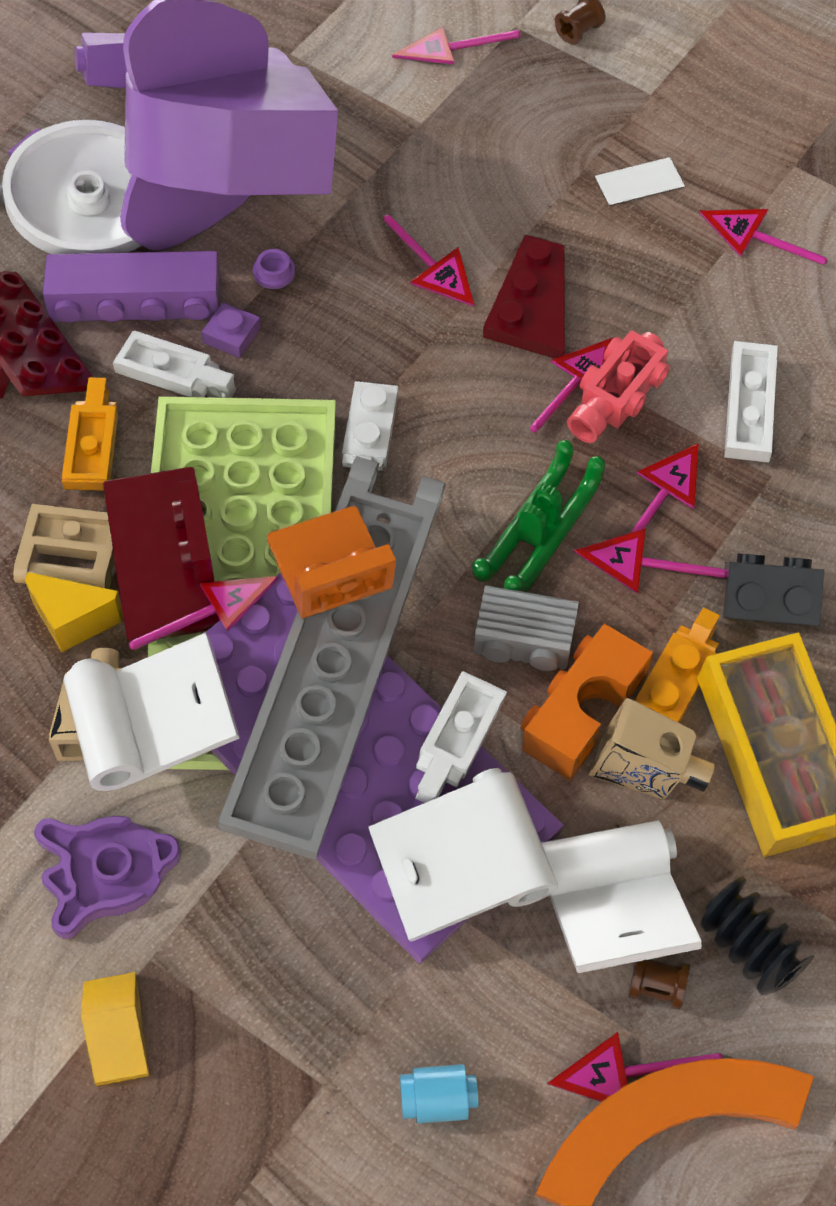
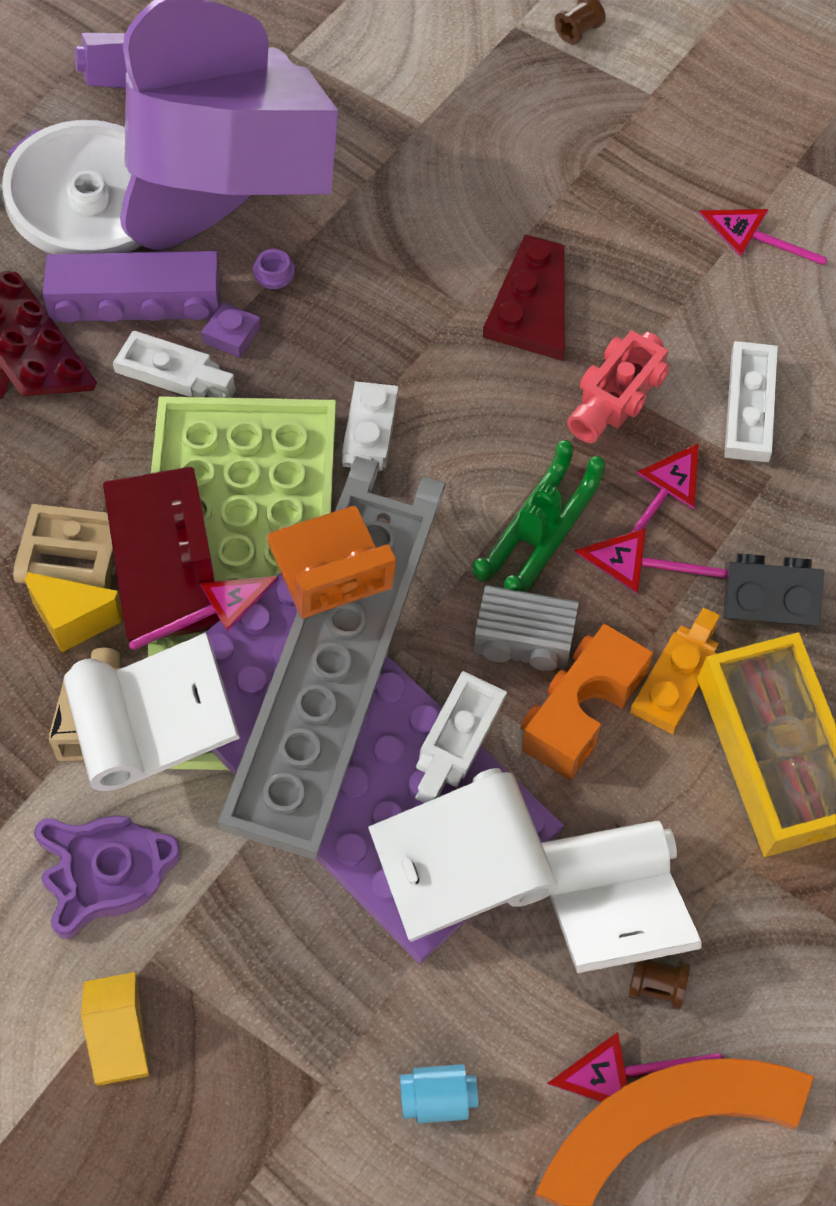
(90, 439): light orange hinge -> none
(437, 49): dark pink piece -> none
(443, 277): piece -> none
(576, 365): dark pink piece -> none
(639, 181): white sticker -> none
(648, 753): tan torso -> none
(753, 938): black piece -> none

